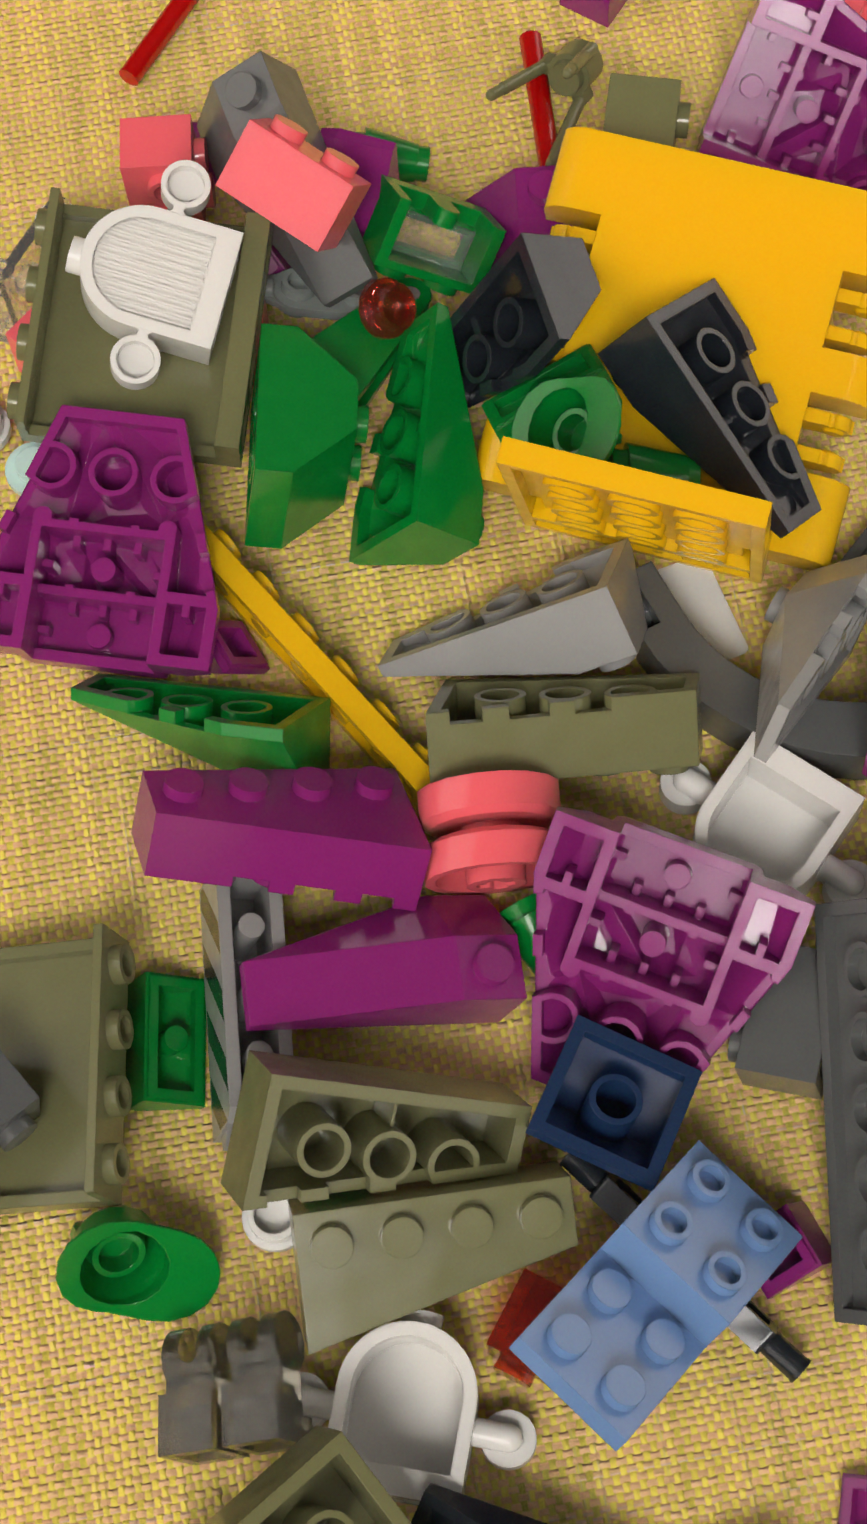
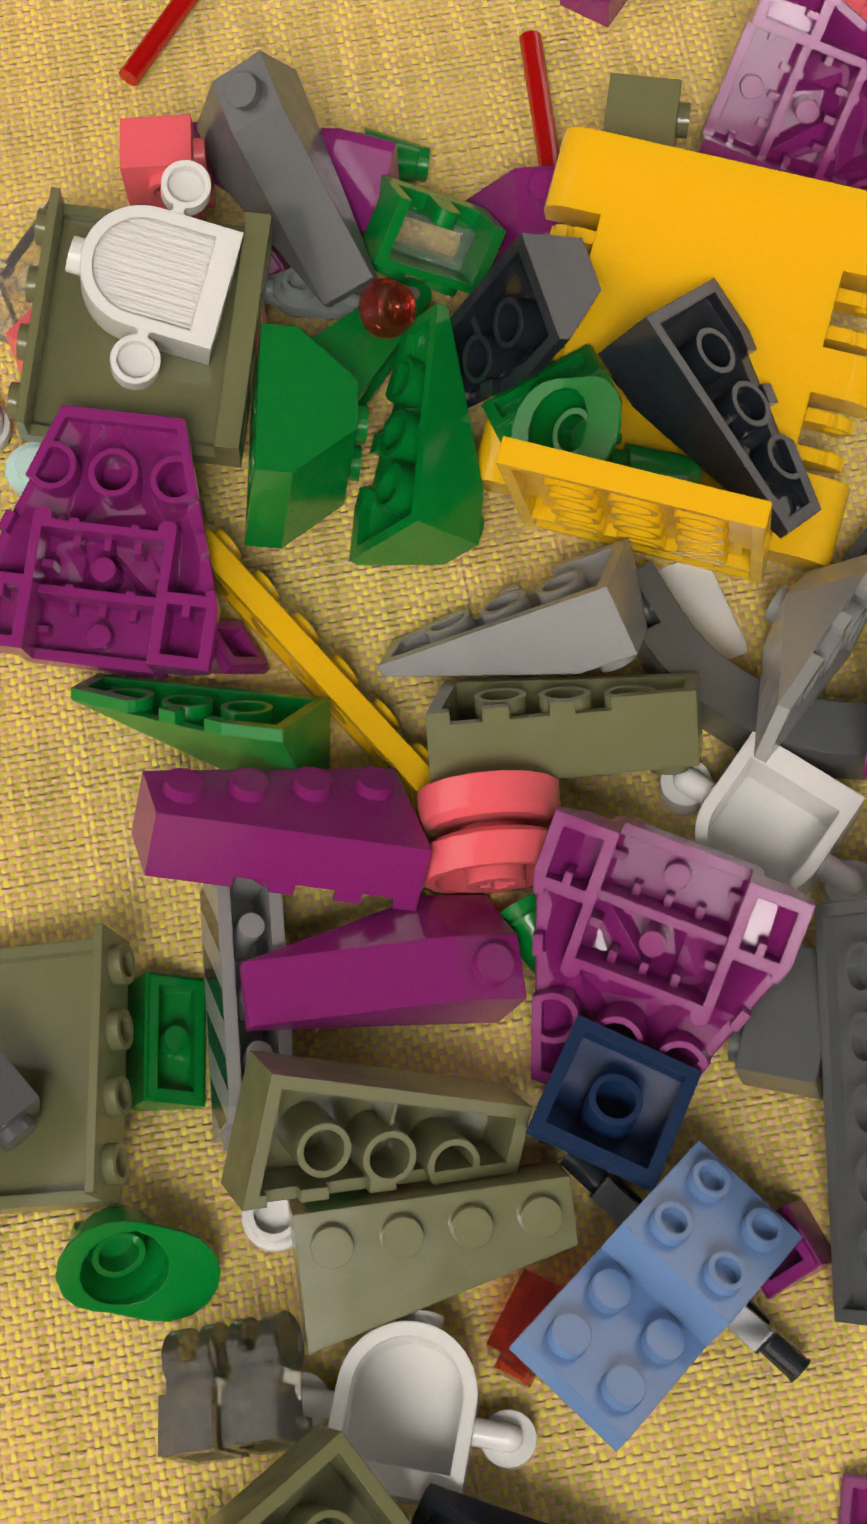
(294, 182): coral brick -> none
(569, 74): olive plant -> none

